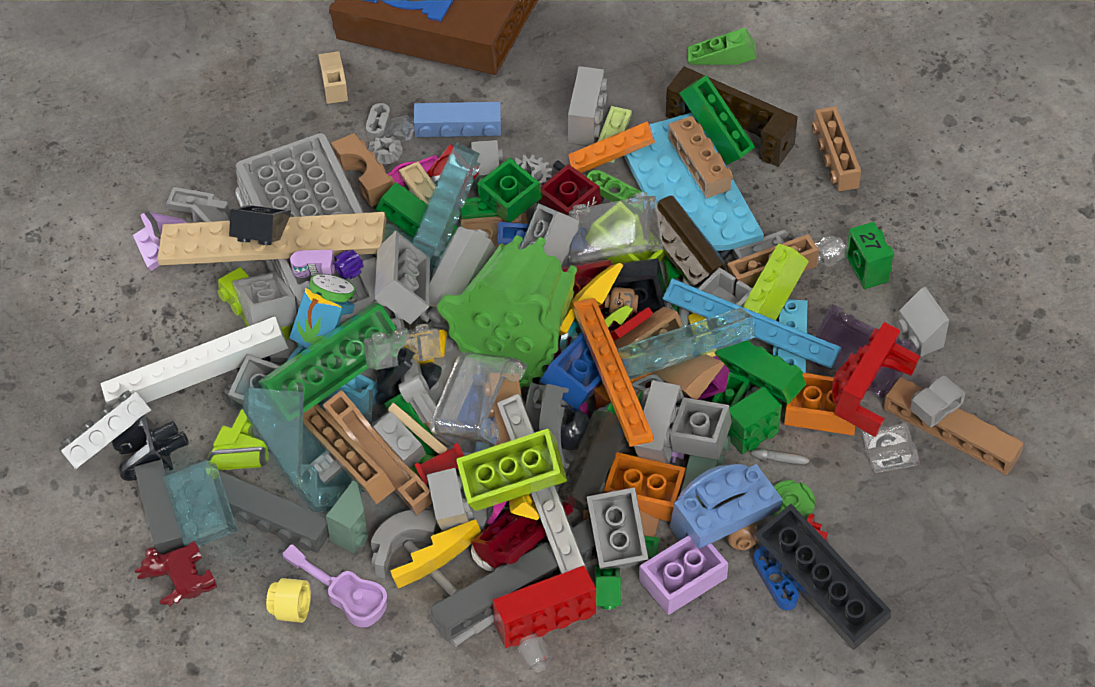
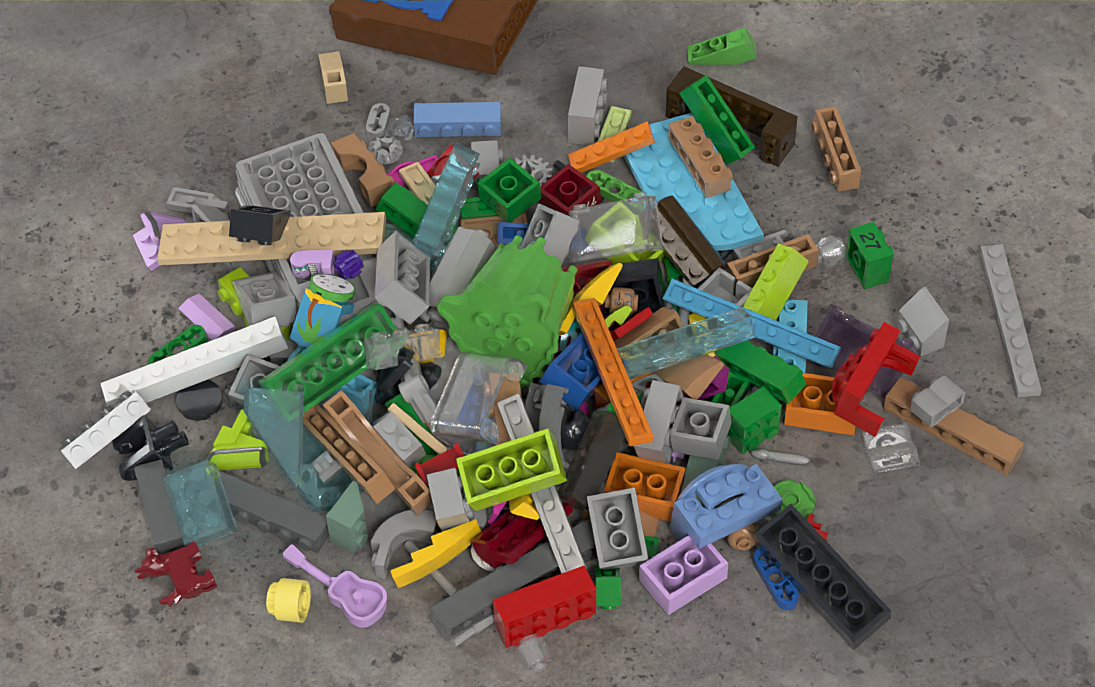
(187, 335): none -> green beam
(199, 400): none -> black tile
(204, 314): none -> lavender piece
(1010, 321): none -> light grey plate

